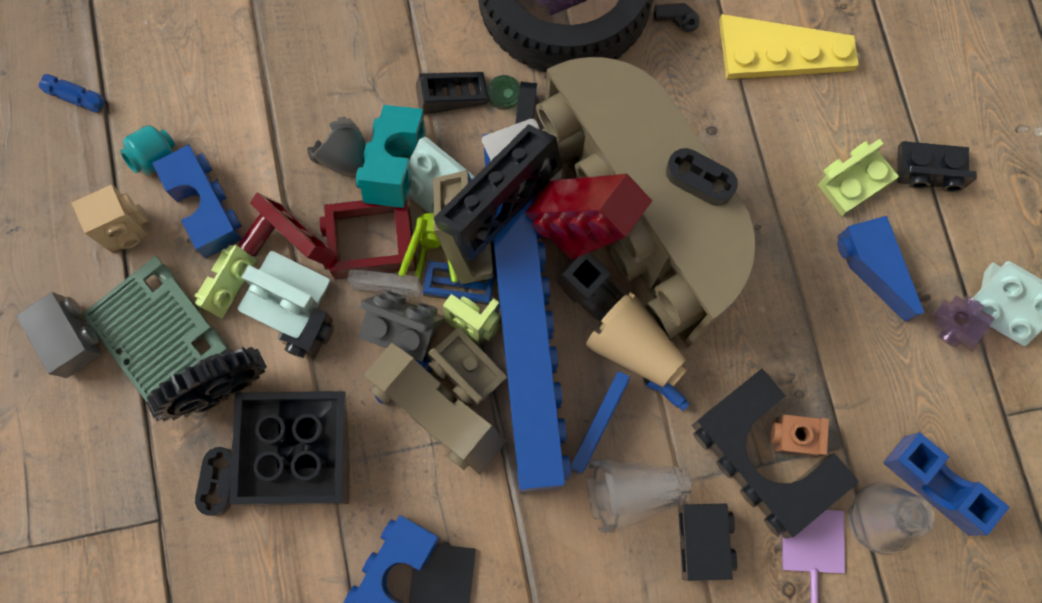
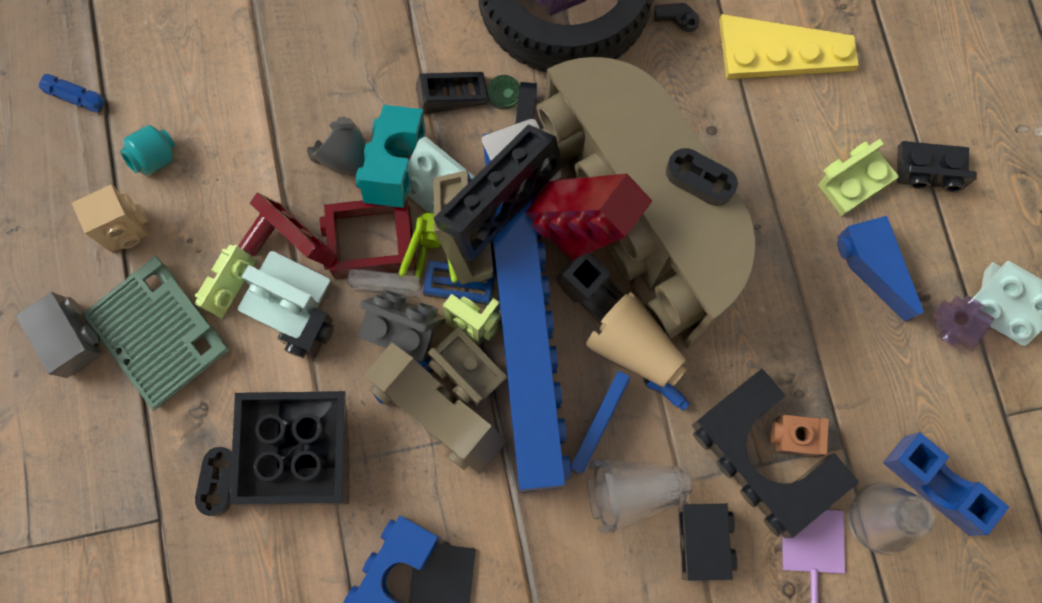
(186, 175): blue arch -> none
(206, 384): black gear -> none

